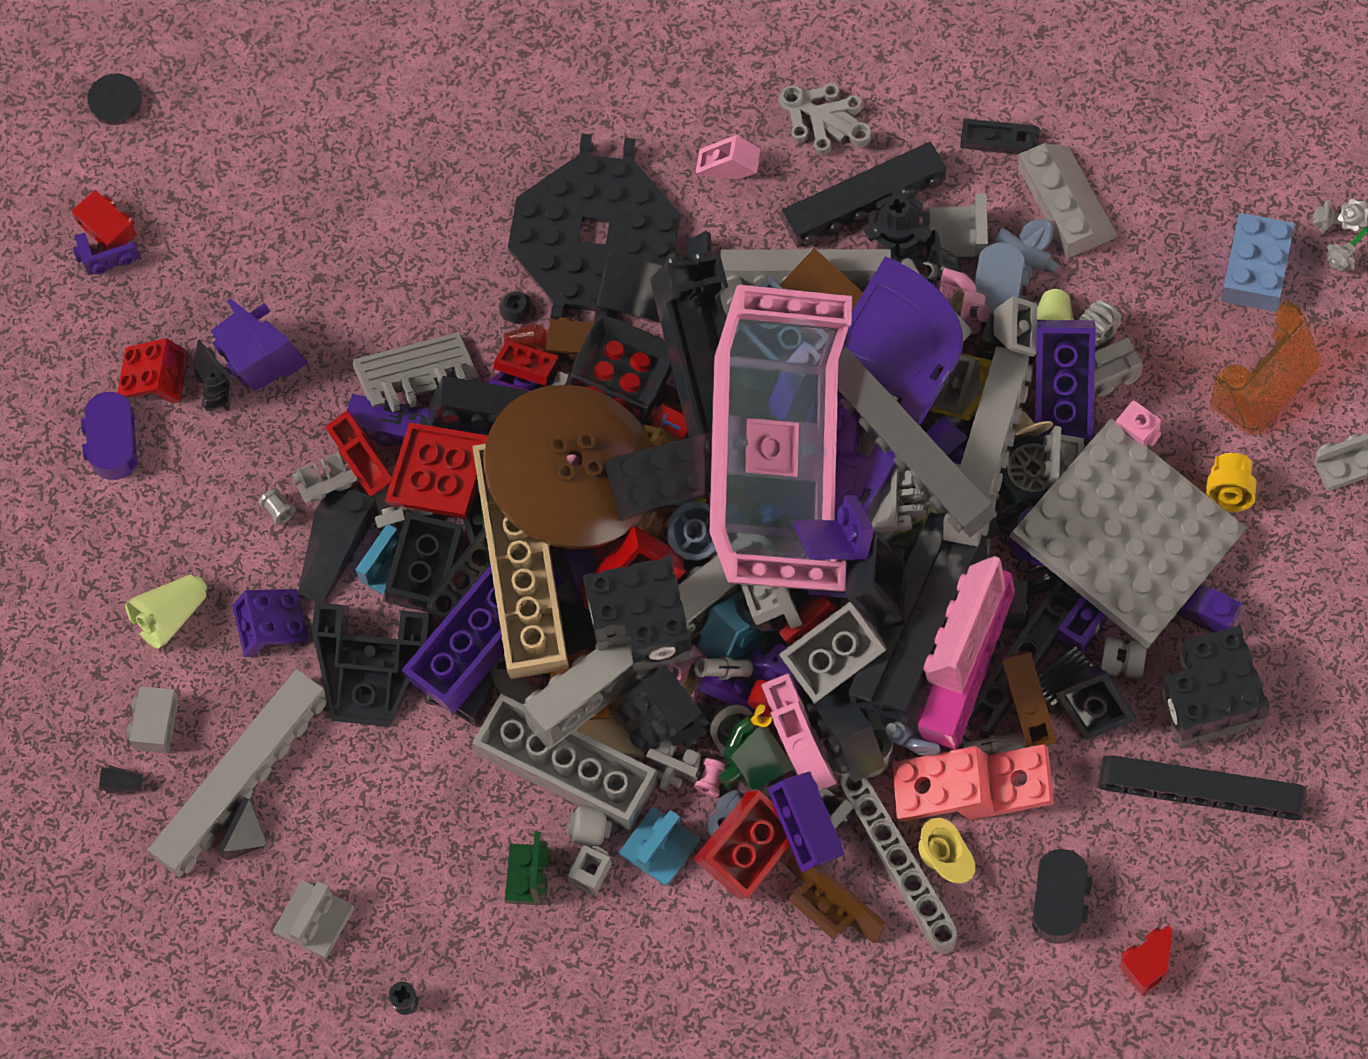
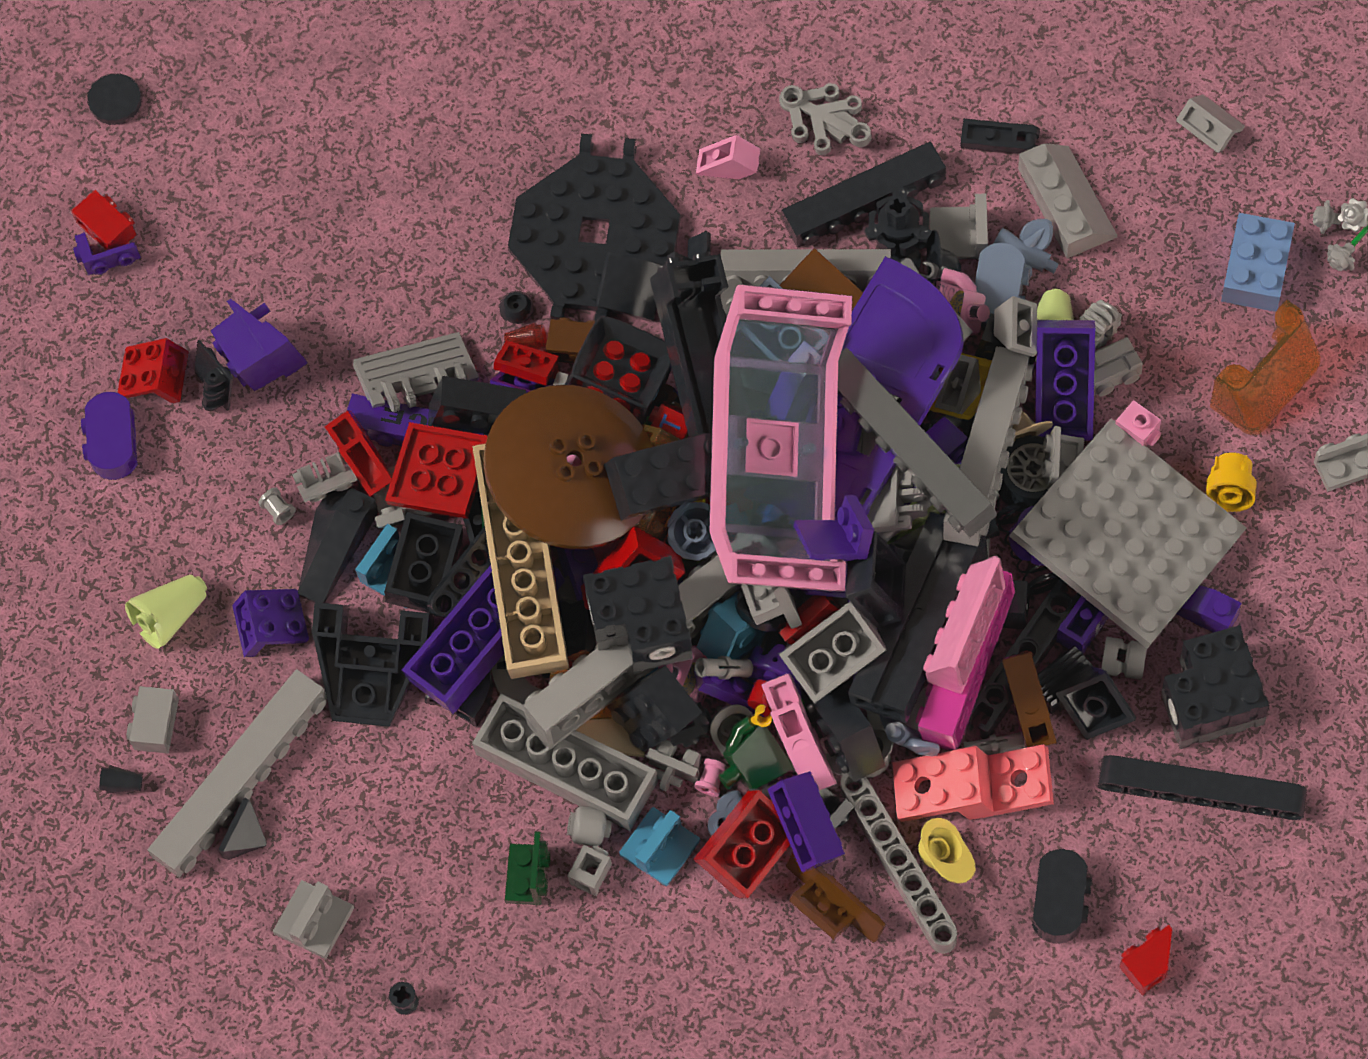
(1209, 122): none -> light grey panel

